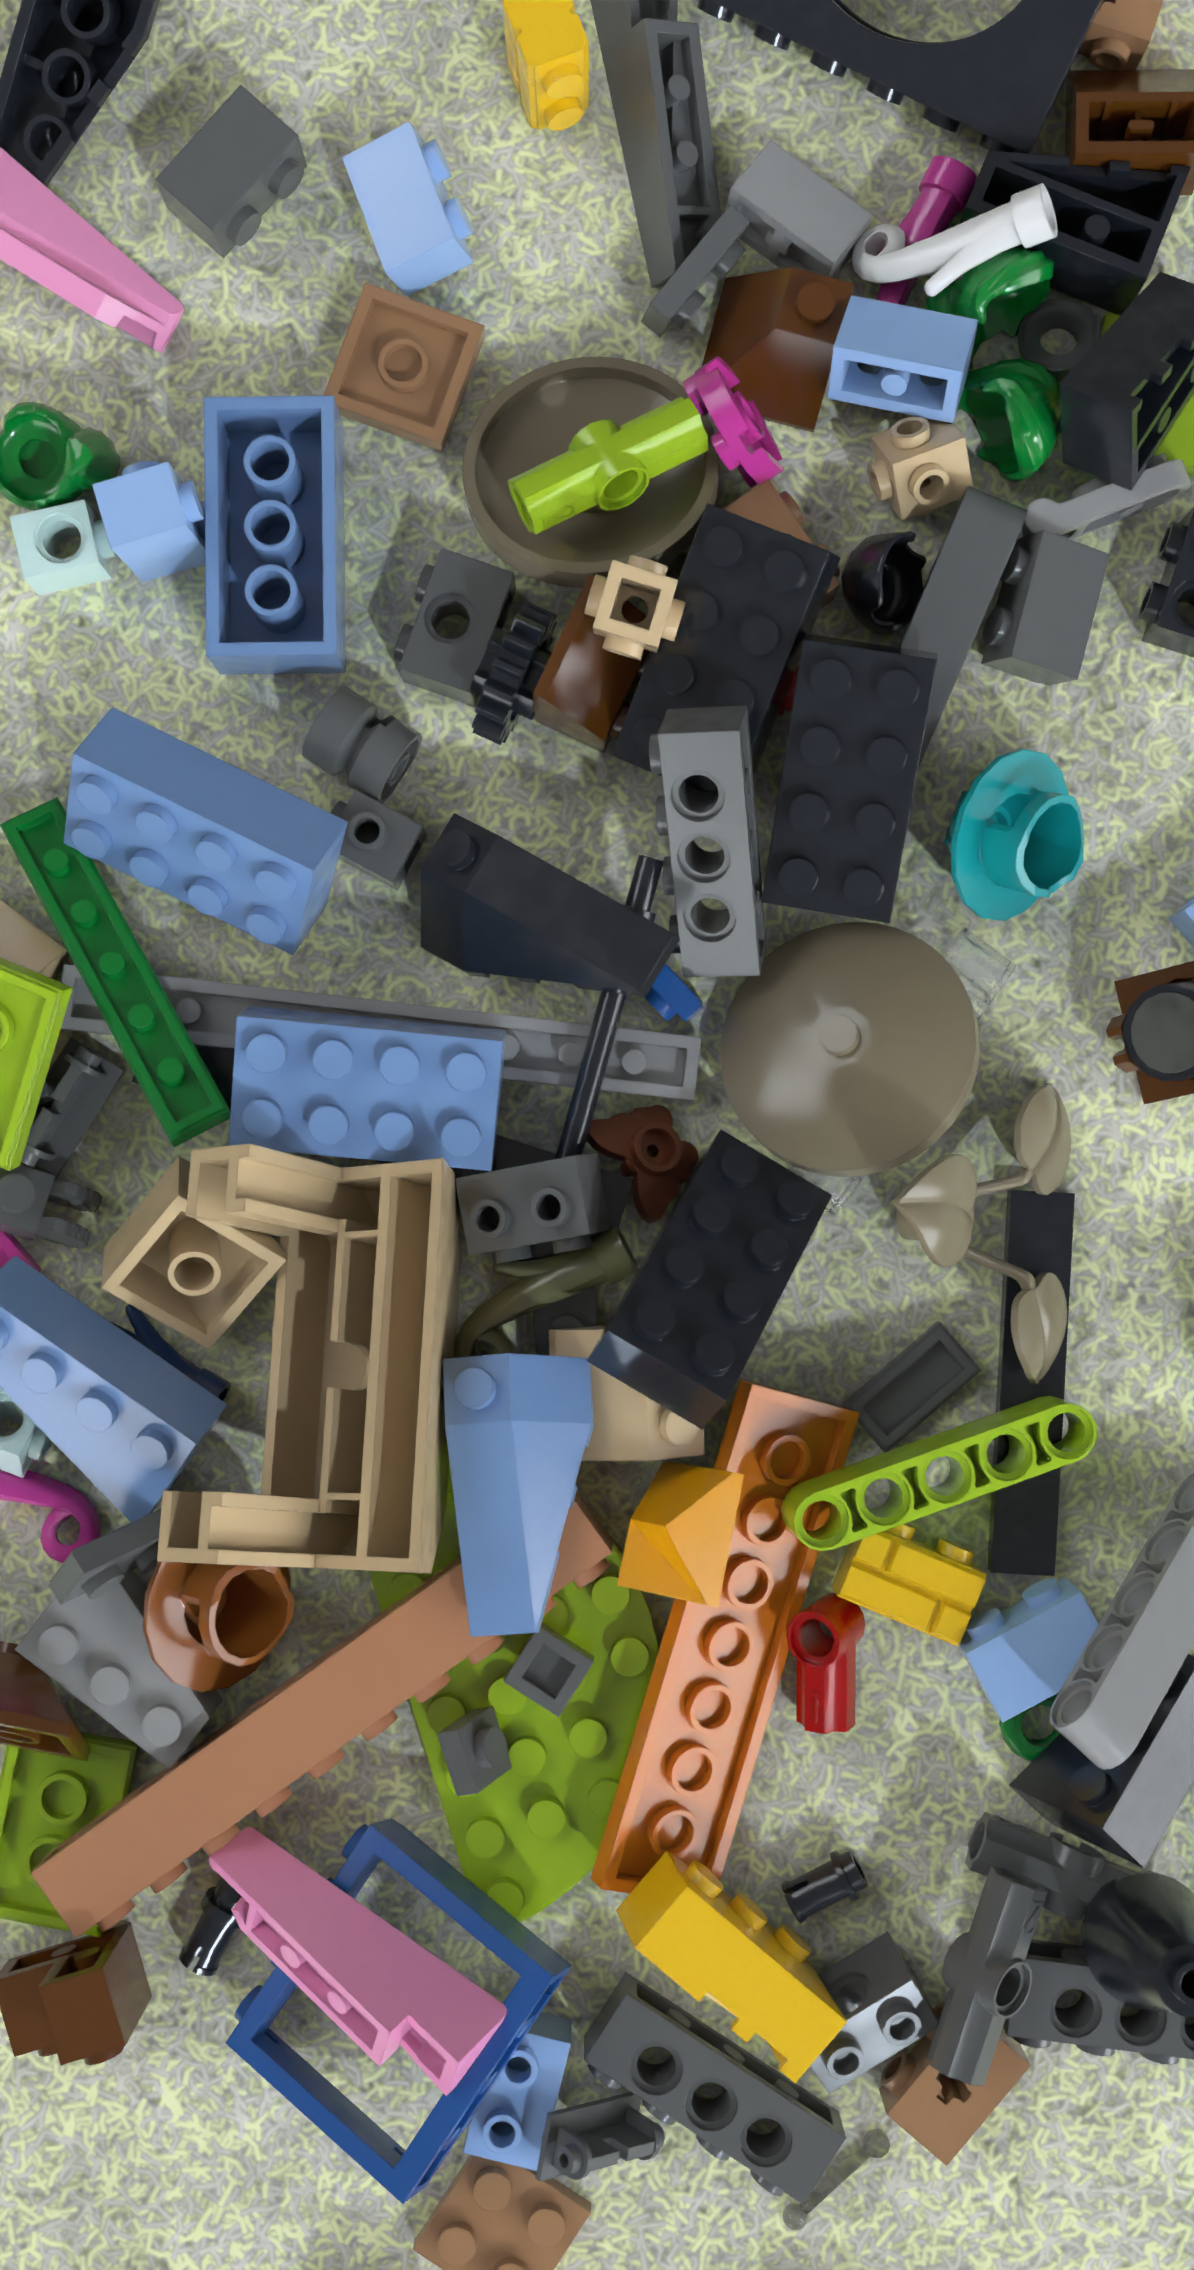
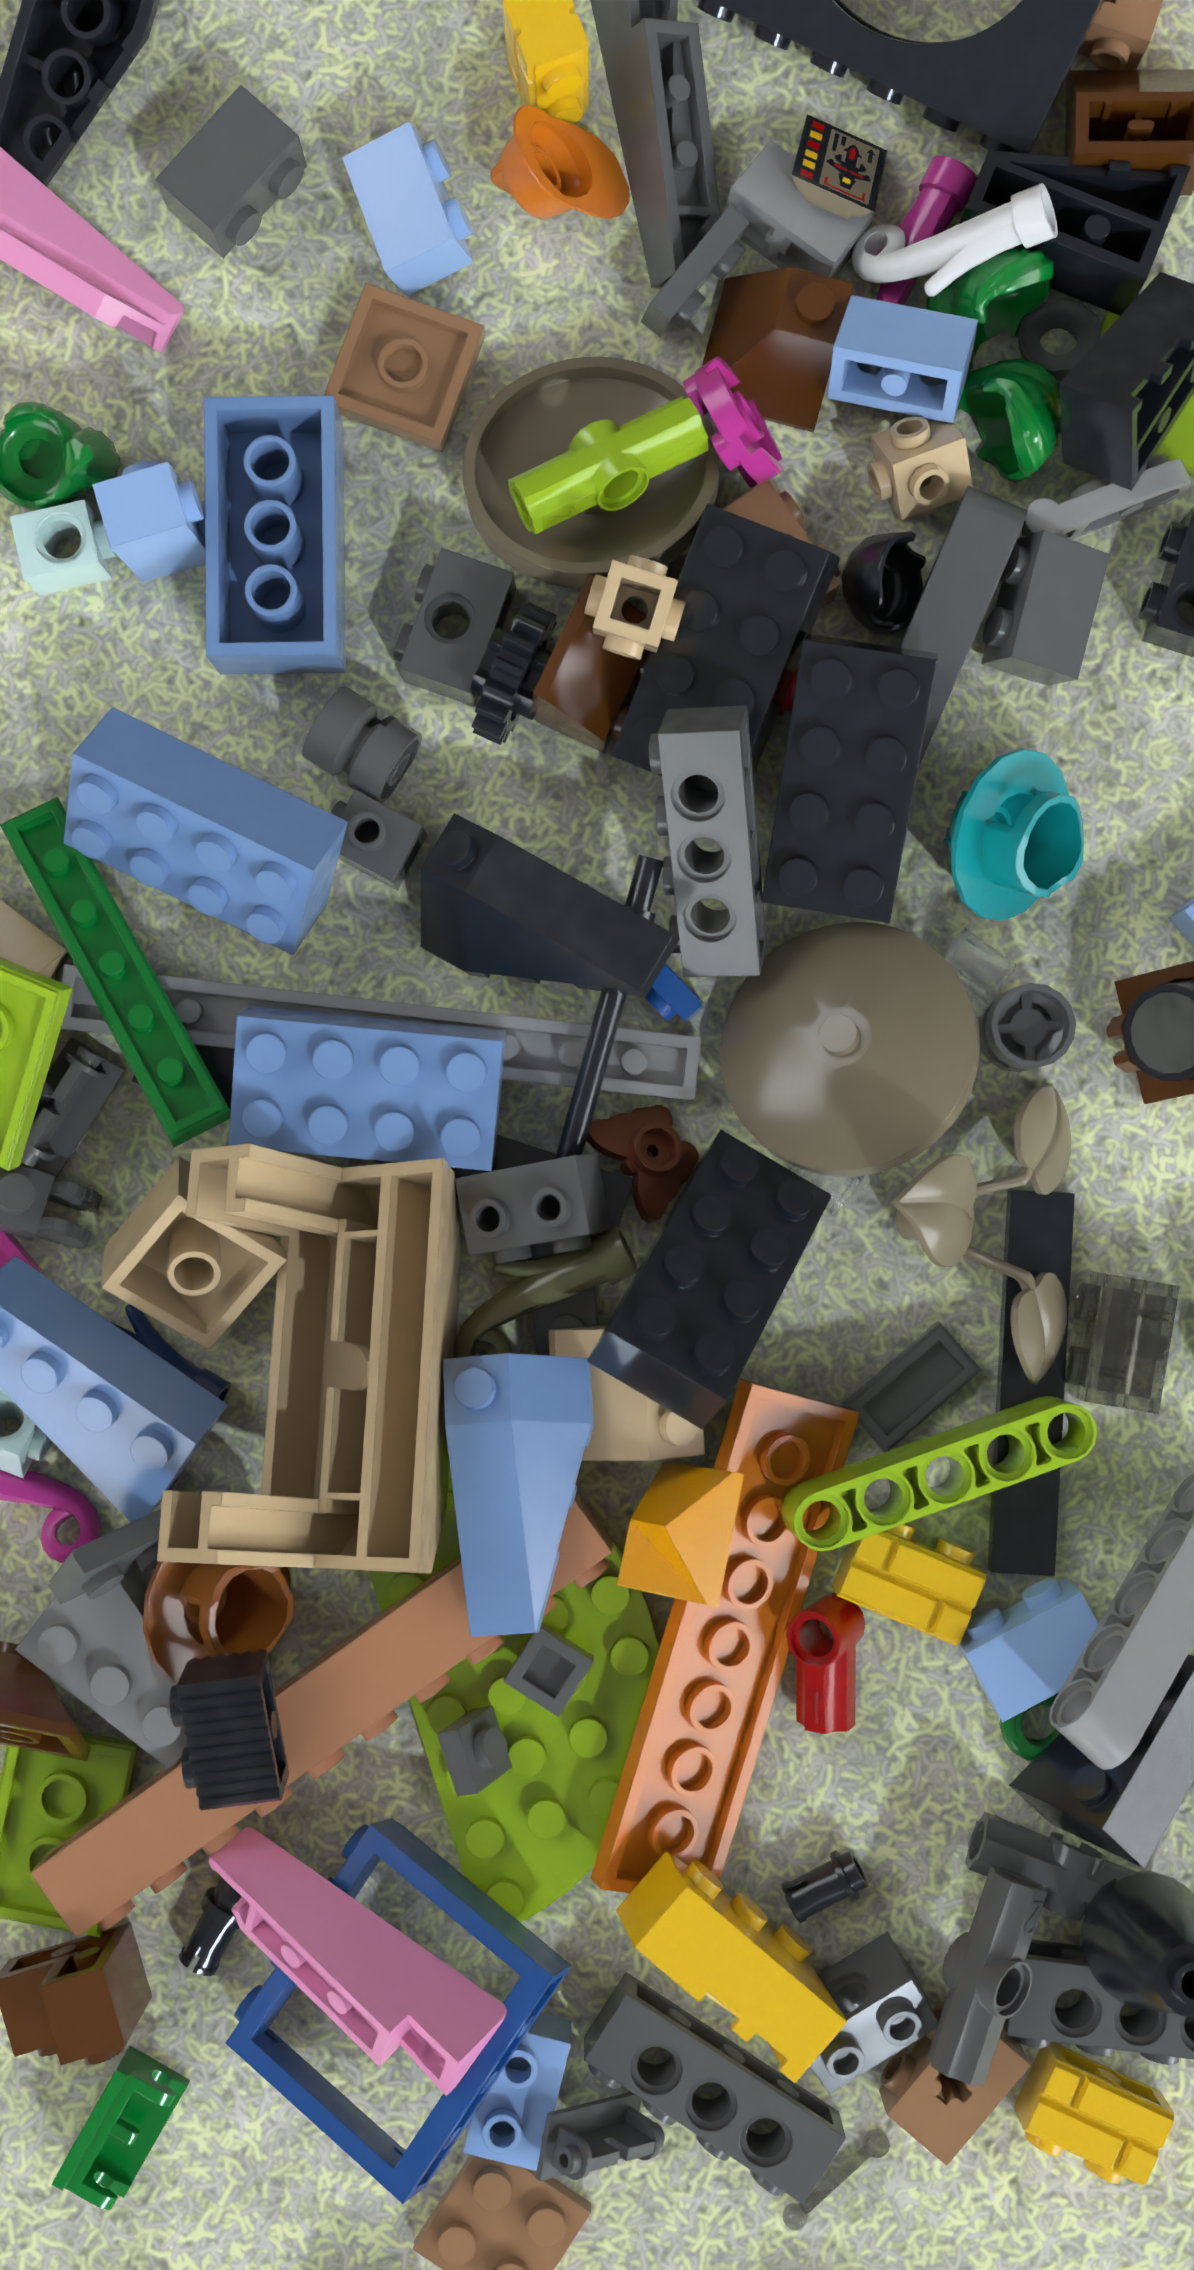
(121, 2129): none -> green hinge
(231, 1730): none -> black brick
(559, 169): none -> orange piece
(838, 169): none -> piece
(1026, 1028): none -> dark grey wheel
(1093, 2114): none -> yellow brick
(1122, 1341): none -> clear smoke brick

